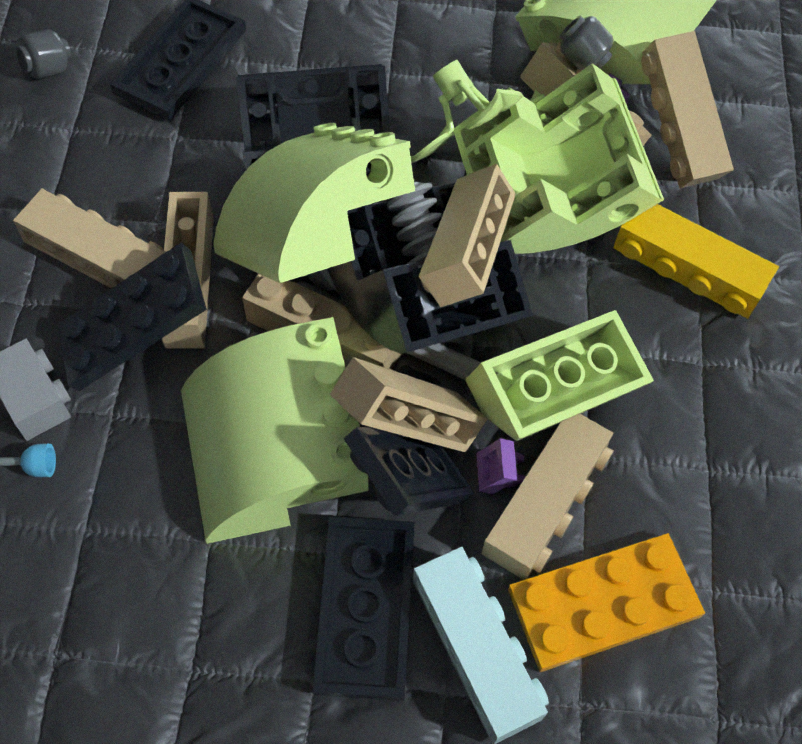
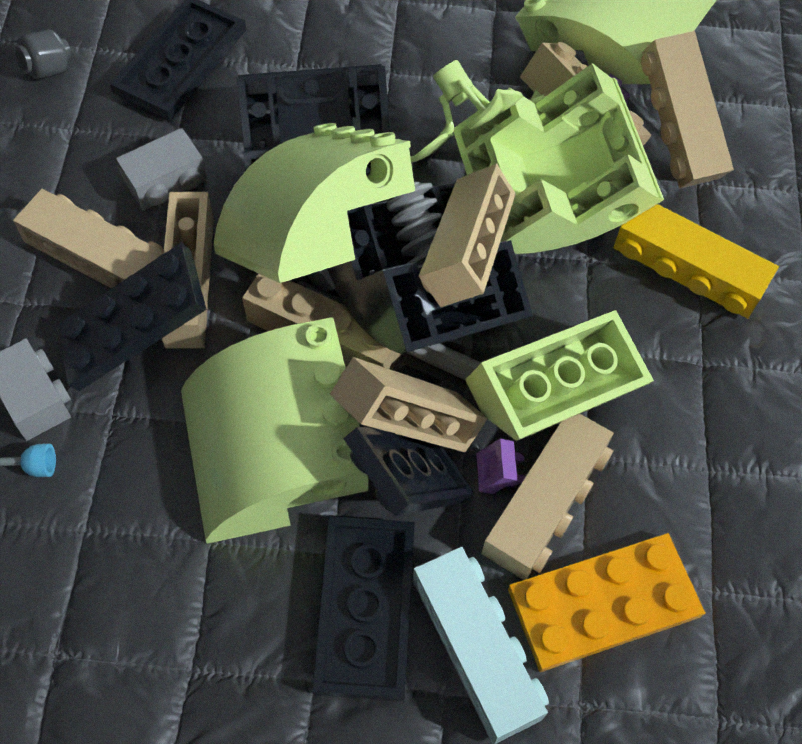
(162, 168): none -> light grey brick
(586, 42): dark grey head -> none

